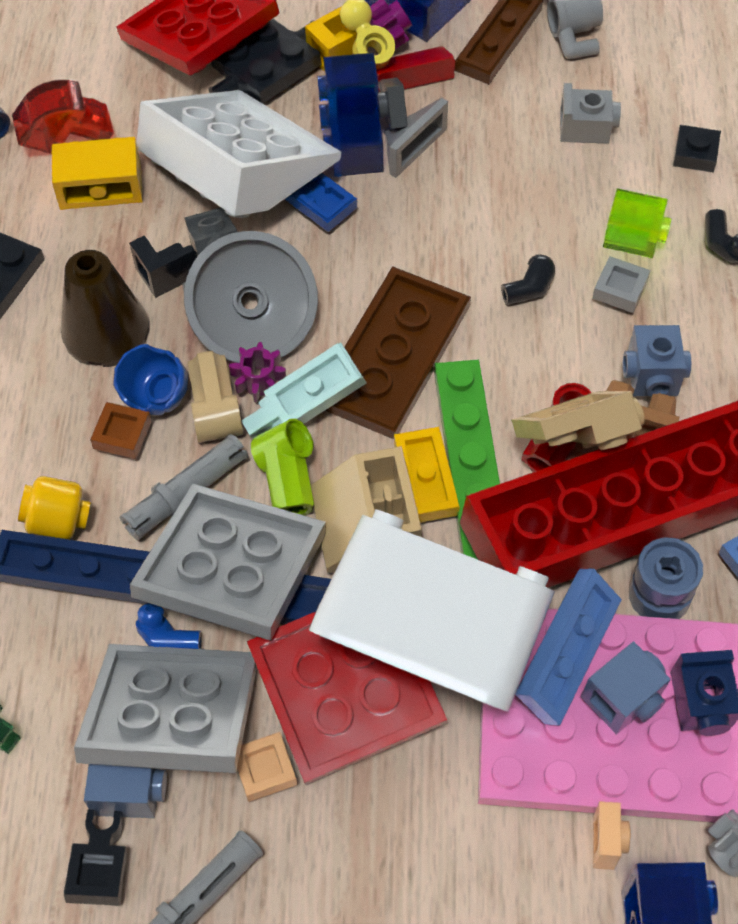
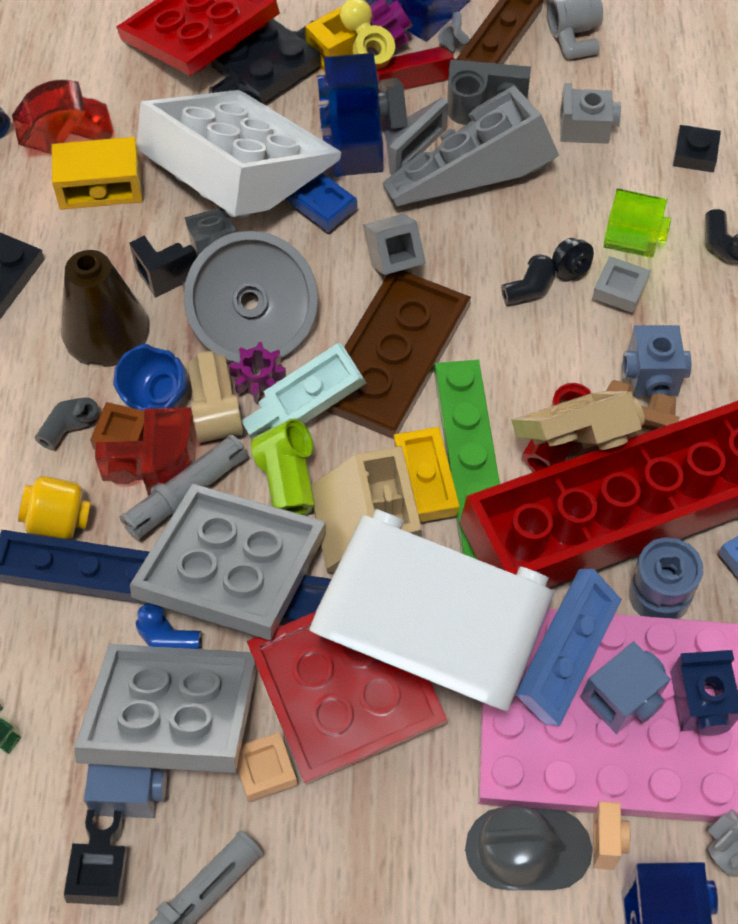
(66, 417): none -> dark grey arm
(163, 453): none -> clear red brick
(394, 244): none -> light grey brick
(452, 33): none -> light grey hand
(477, 82): none -> dark grey plate
(497, 145): none -> light grey wedge
(528, 849): none -> dark grey piece
(573, 258): none -> black plate

